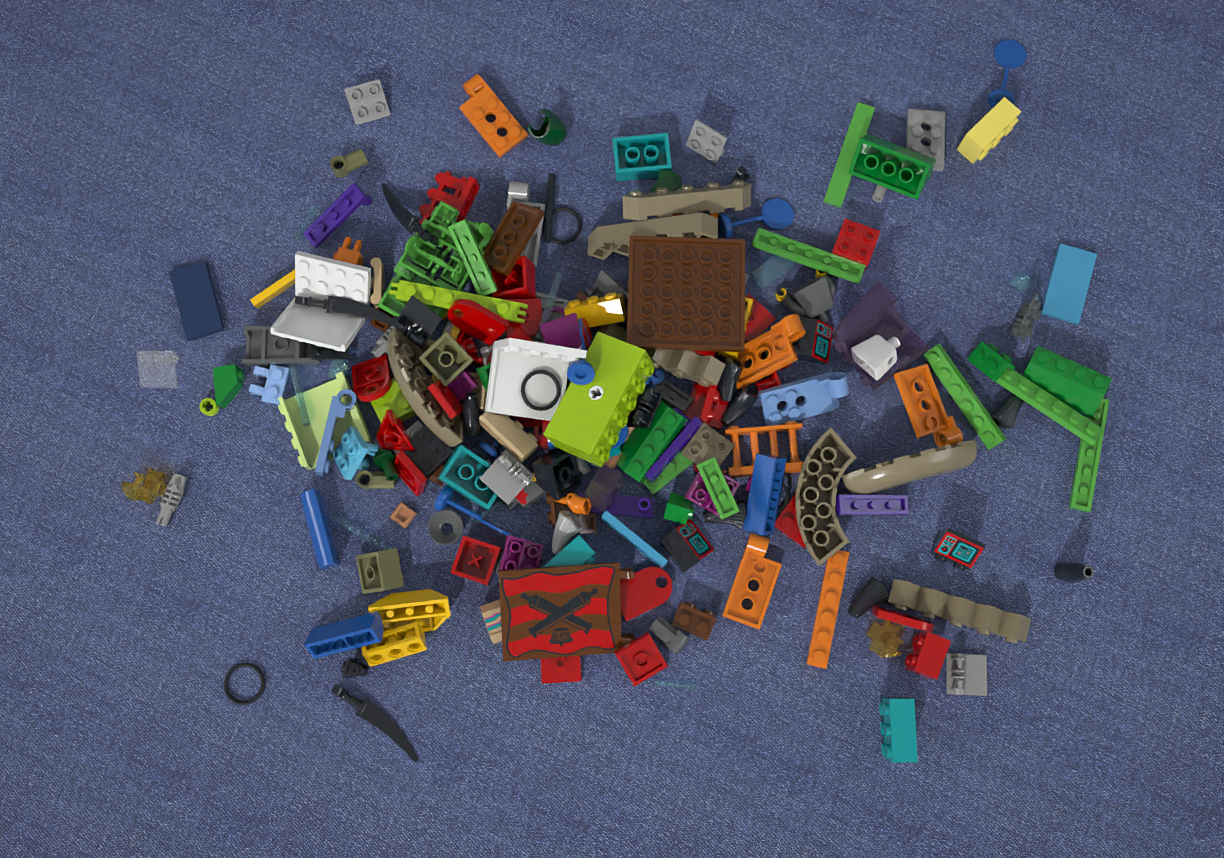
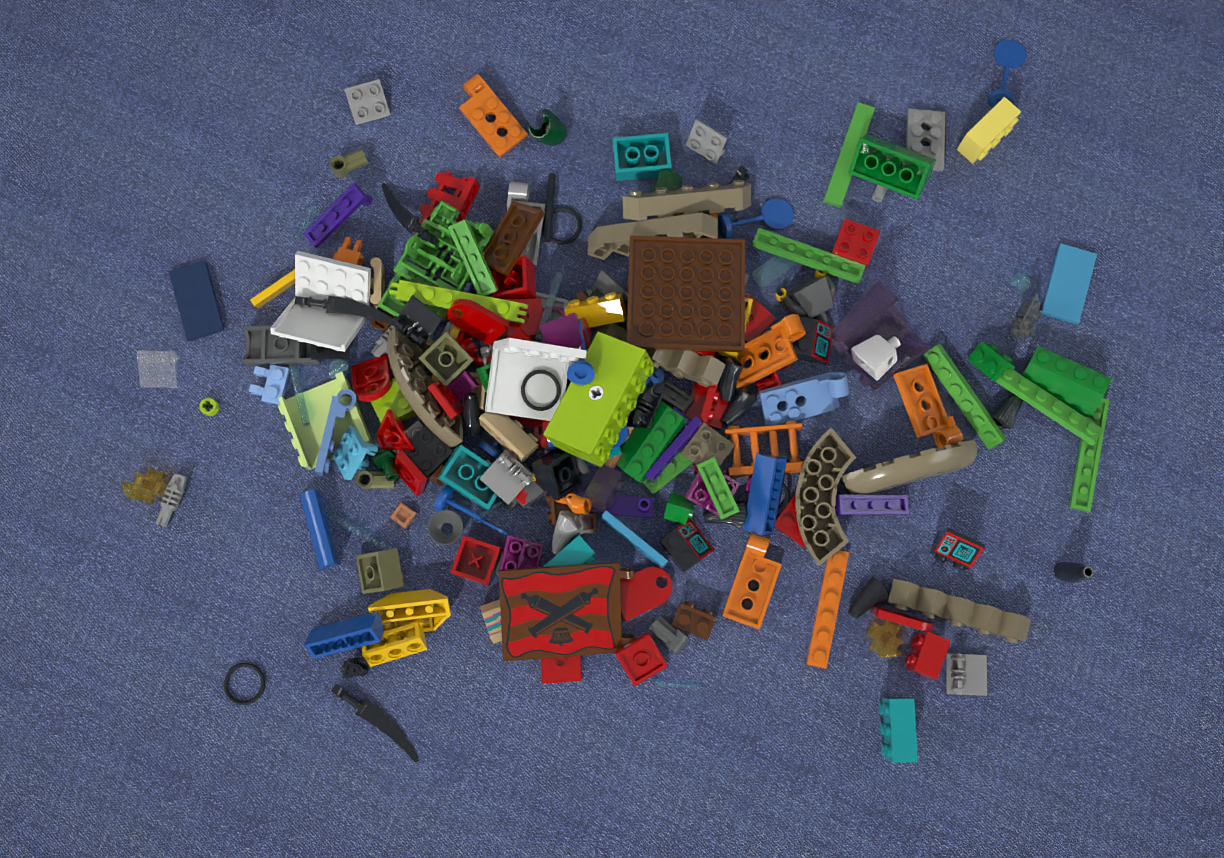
(227, 383): green slope -> none

